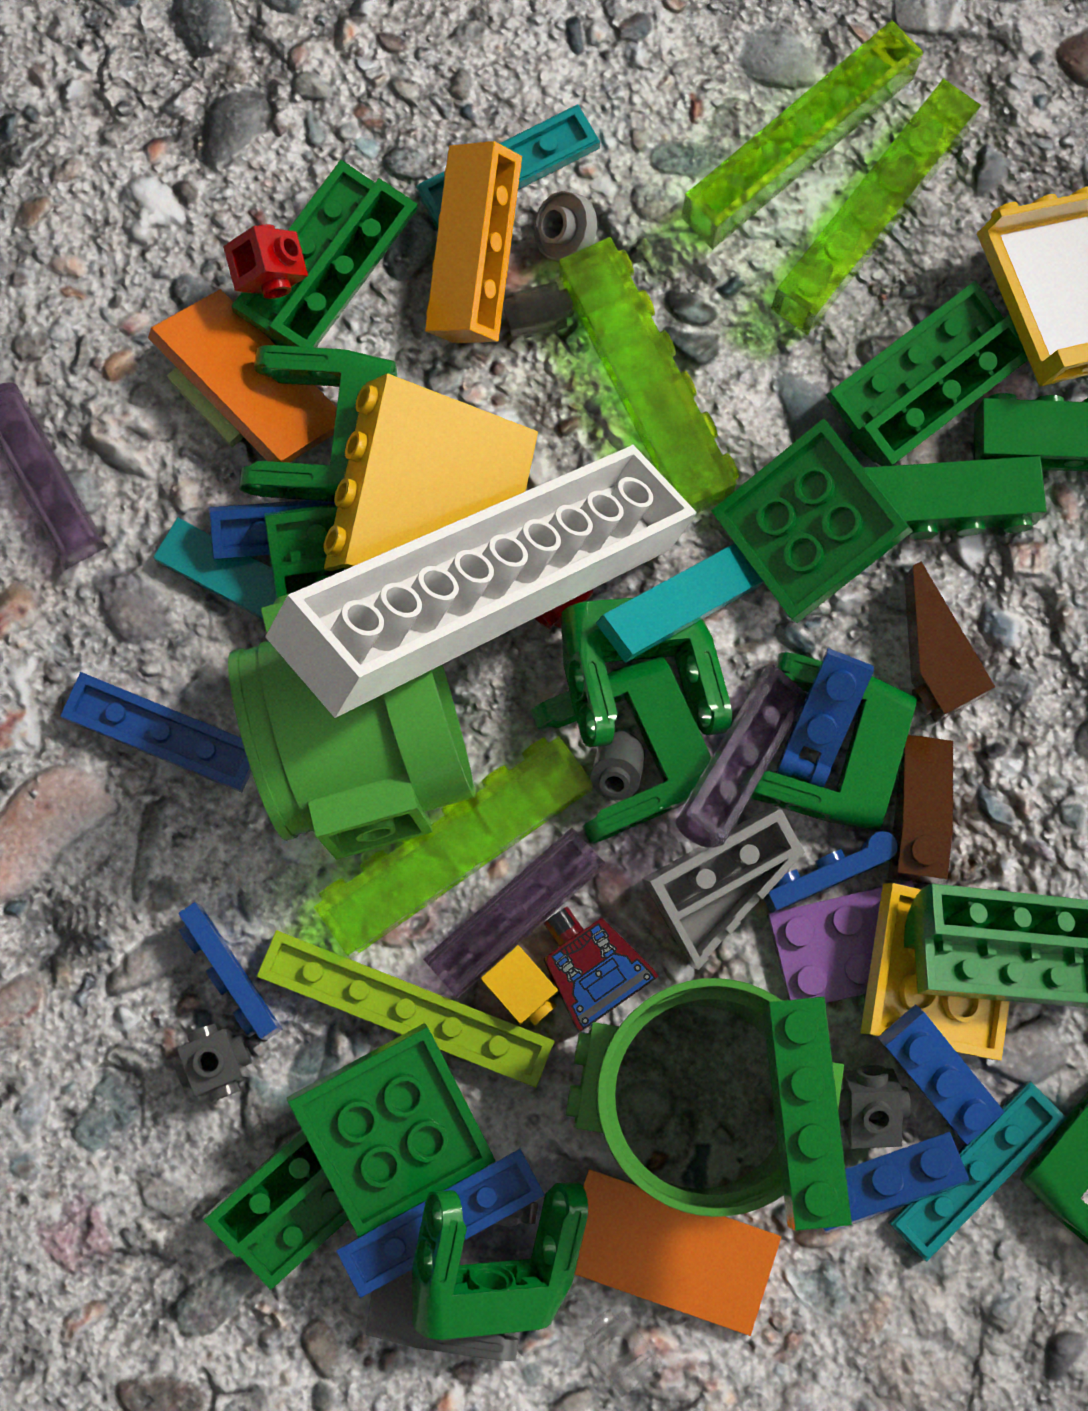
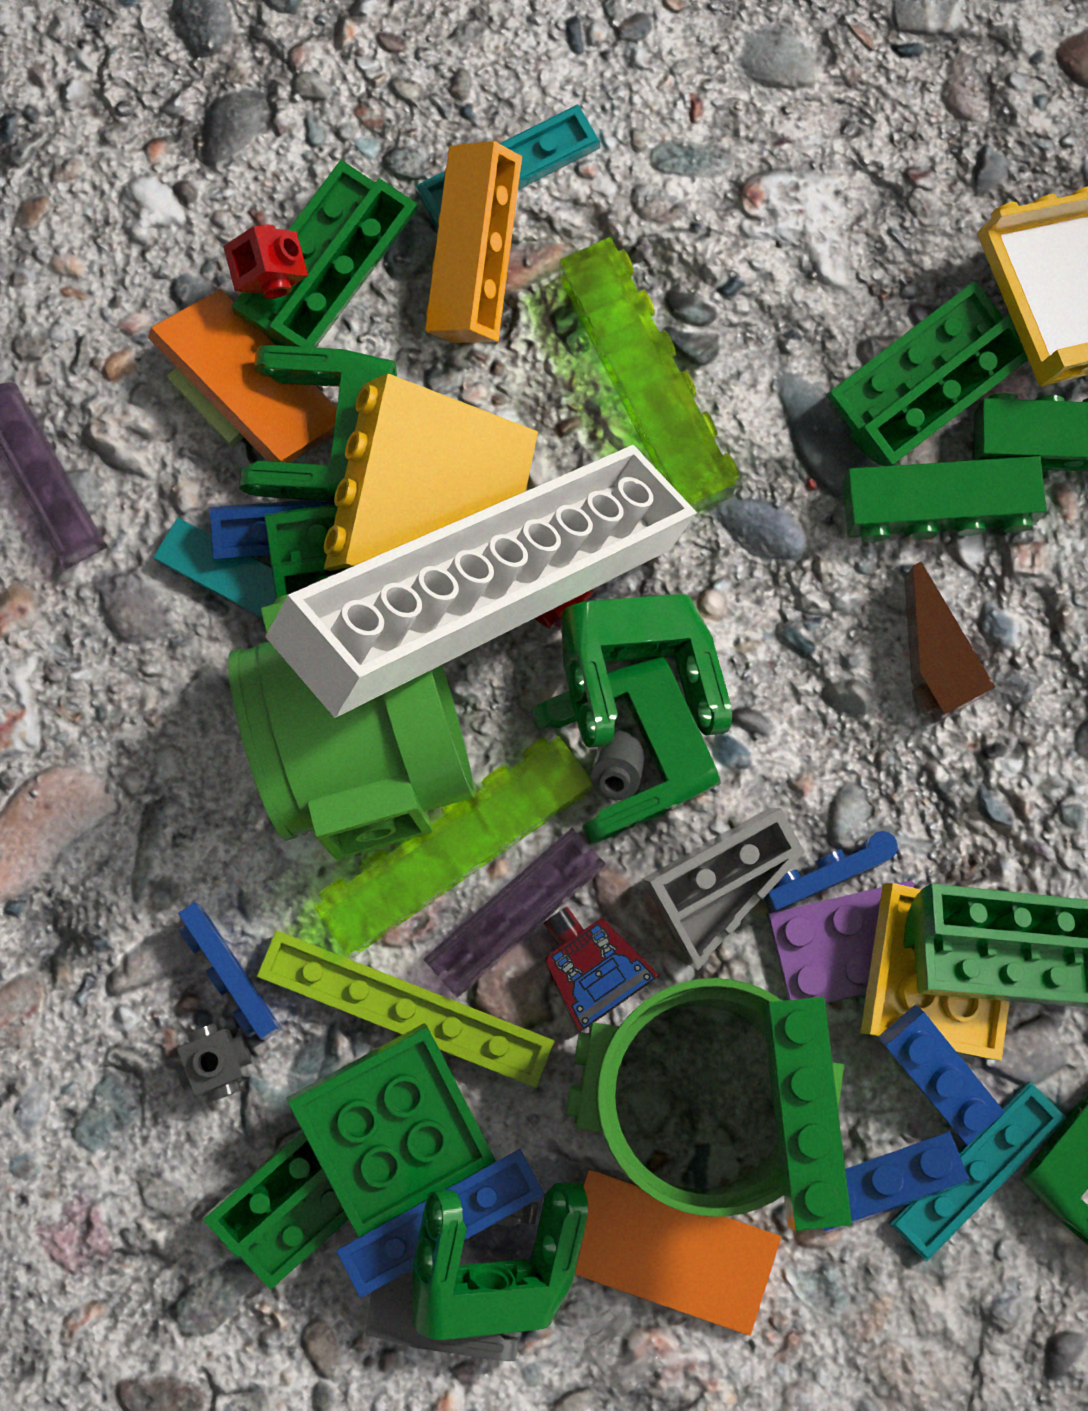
(158, 731): blue plate -> none
(521, 987): yellow brick -> none
(538, 310): clear smoke brick -> none
(564, 225): light grey plate -> none
(679, 602): teal tile -> none
(741, 759): clear purple brick -> none
(801, 134): clear neon green brick -> none
(811, 521): green plate -> none
(825, 716): blue plate -> none
(869, 761): green connector -> none
(873, 1107): dark grey brick -> none
(875, 207): clear neon green brick -> none
(924, 812): reddish brown slope -> none

